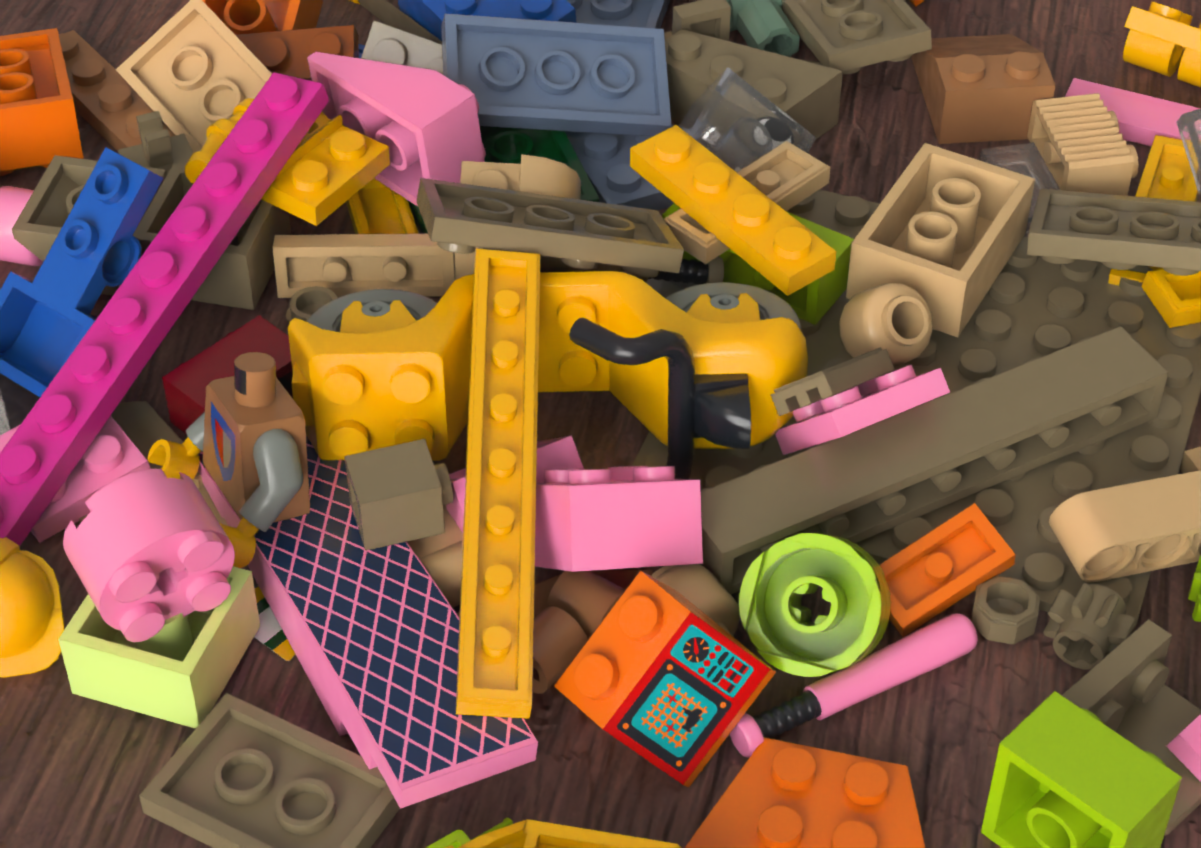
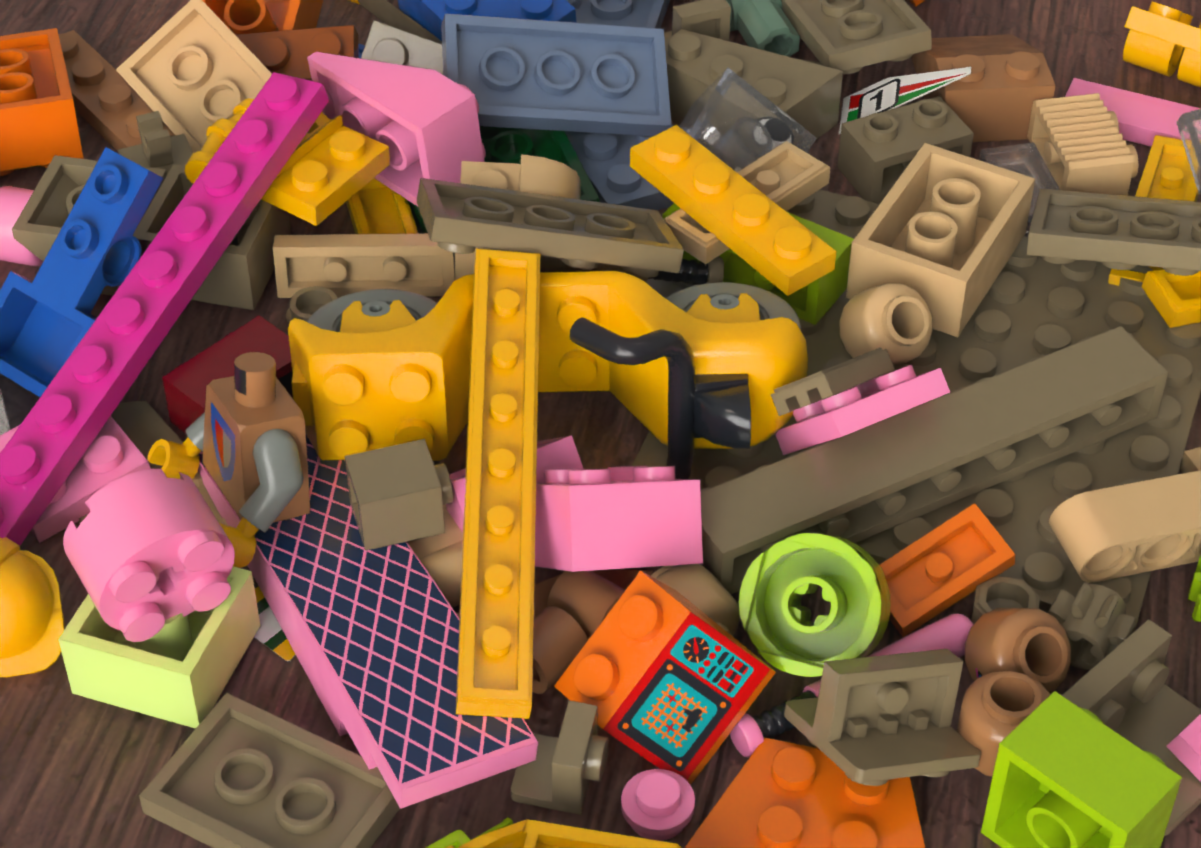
(564, 764): none -> dark tan bracket
(658, 804): none -> bright pink plate
(883, 144): none -> dark tan brick
(887, 716): none -> dark tan bracket
(896, 92): none -> sticker
(994, 709): none -> medium nougat head
(1019, 642): none -> medium nougat head

